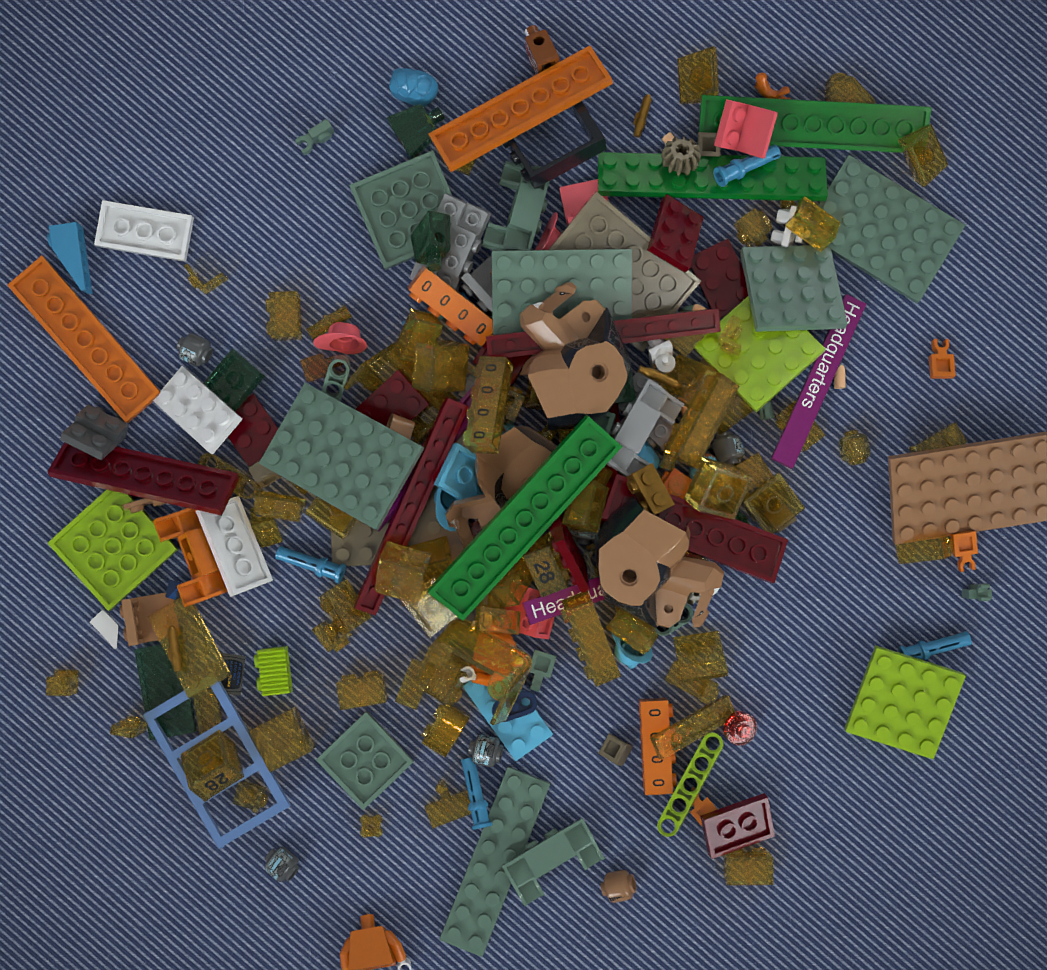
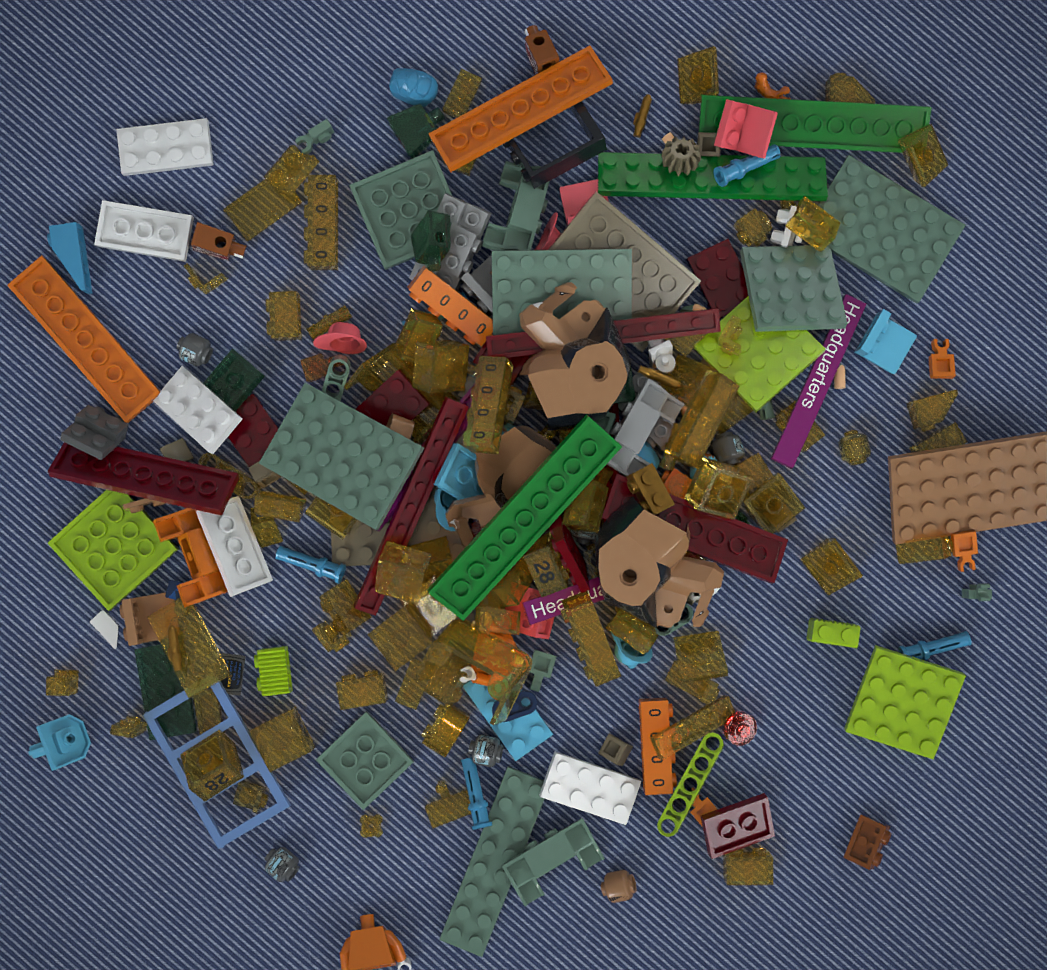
(61, 741): none -> medium azure piece
(164, 147): none -> white plate
(177, 450): none -> dark tan slope
(206, 240): none -> dark orange torso
(257, 206): none -> clear yellow door
(290, 170): none -> clear yellow bracket
(322, 222): none -> clear yellow brick
(400, 638): none -> clear yellow brick
(462, 94): none -> clear yellow plate
(590, 788): none -> white plate
(675, 233): dark red plate -> none
(831, 566): none -> clear yellow slope
(833, 632): none -> lime brick
(867, 842): none -> dark orange bracket
(885, 342): none -> medium azure bracket
(930, 410): none -> clear yellow slope

